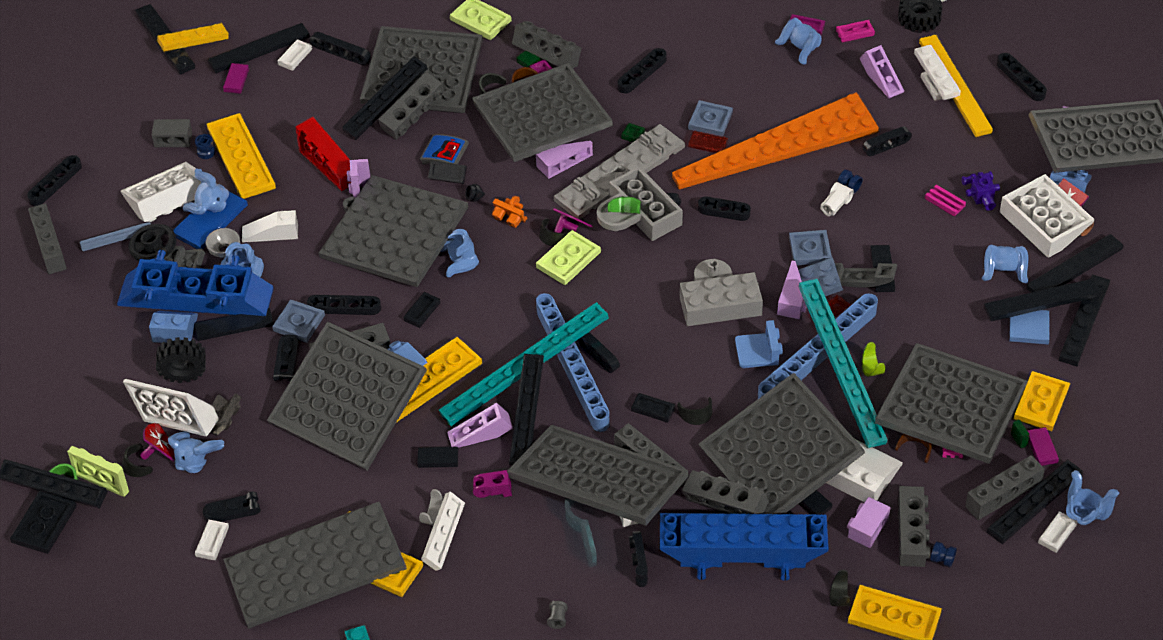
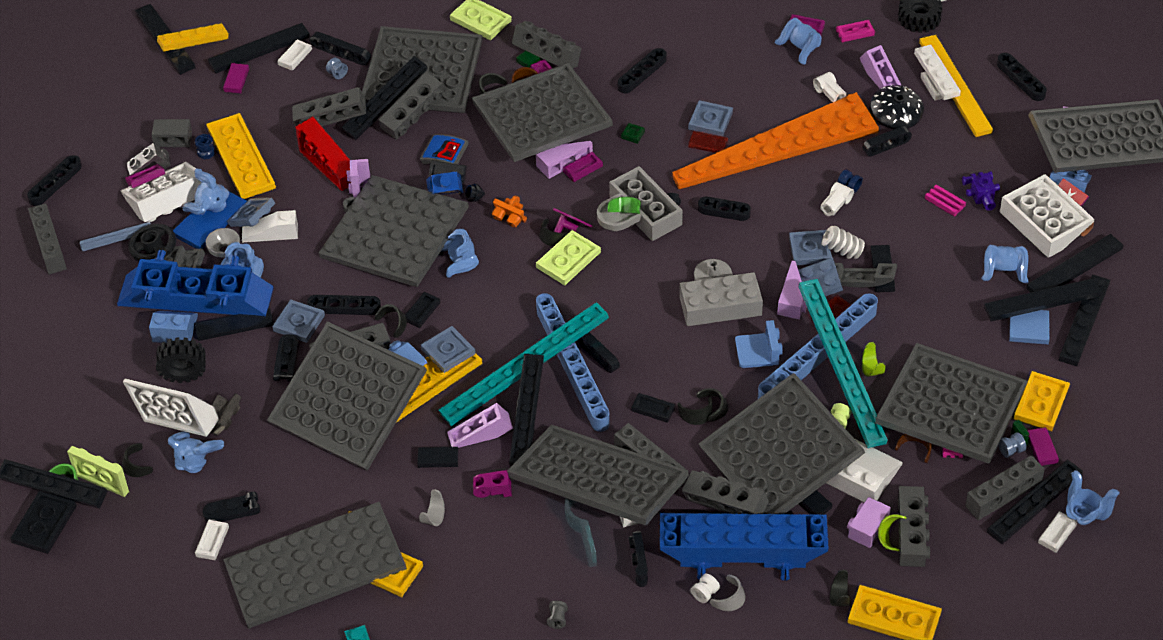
(145, 175): none -> magenta tile
(148, 155): none -> flat silver bracket
(156, 440): red shield -> none
(251, 212): none -> sand blue plate
(331, 108): none -> dark grey brick
(336, 68): none -> sand blue wheel
(402, 319): none -> pearl dark grey helmet
(443, 531): white plate -> none
(445, 183): none -> blue torso
(448, 349): none -> sand blue plate
(582, 166): none -> magenta tile
(593, 187): light grey piece -> none
(703, 590): none -> white wheel
(723, 409): none -> pearl dark grey helmet
(733, 602): none -> light grey helmet
(827, 84): none -> white piece
(841, 413): none -> yellowish green wheel
(843, 242): none -> white piece
(883, 530): none -> lime helmet
(896, 106): none -> black dish
(941, 554): dark blue wheel -> none
(1010, 445): none -> sand blue wheel

